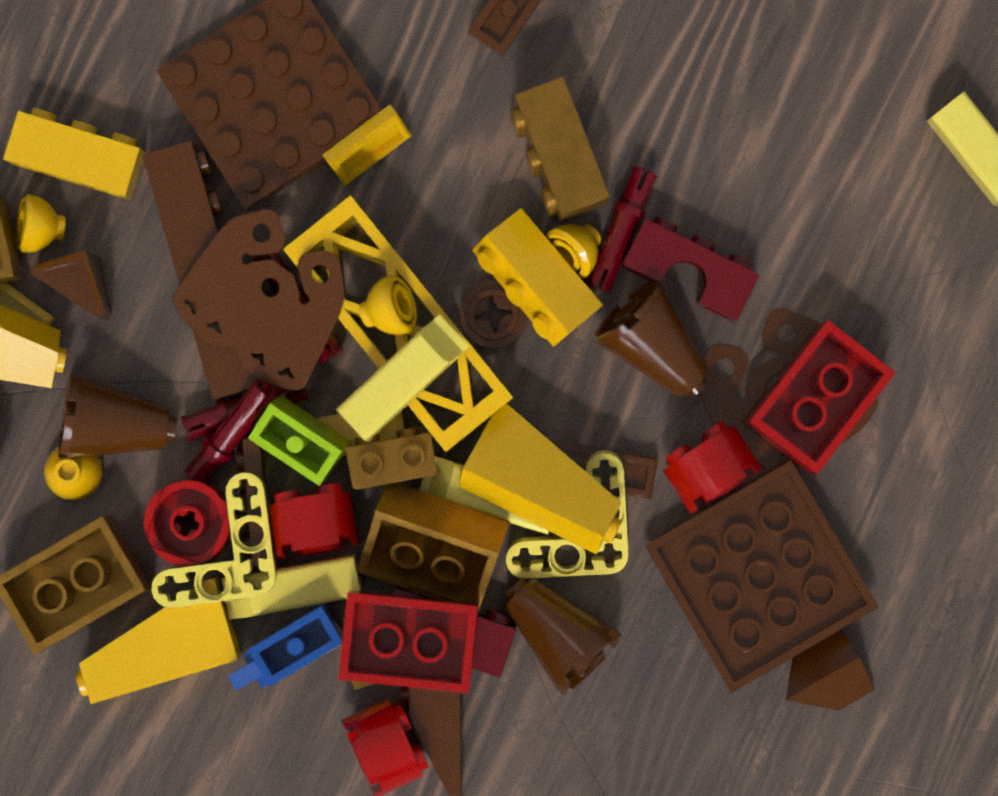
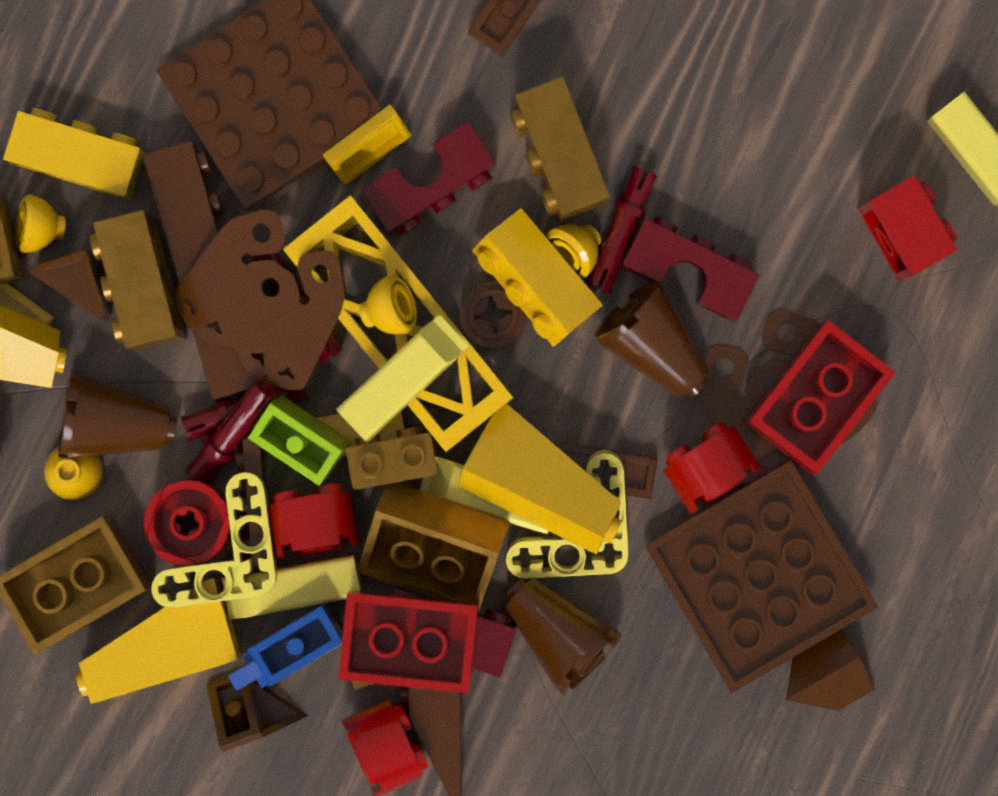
(137, 281): none -> pearl gold brick
(248, 712): none -> reddish brown slope
(464, 165): none -> dark red arch
(908, 228): none -> red brick

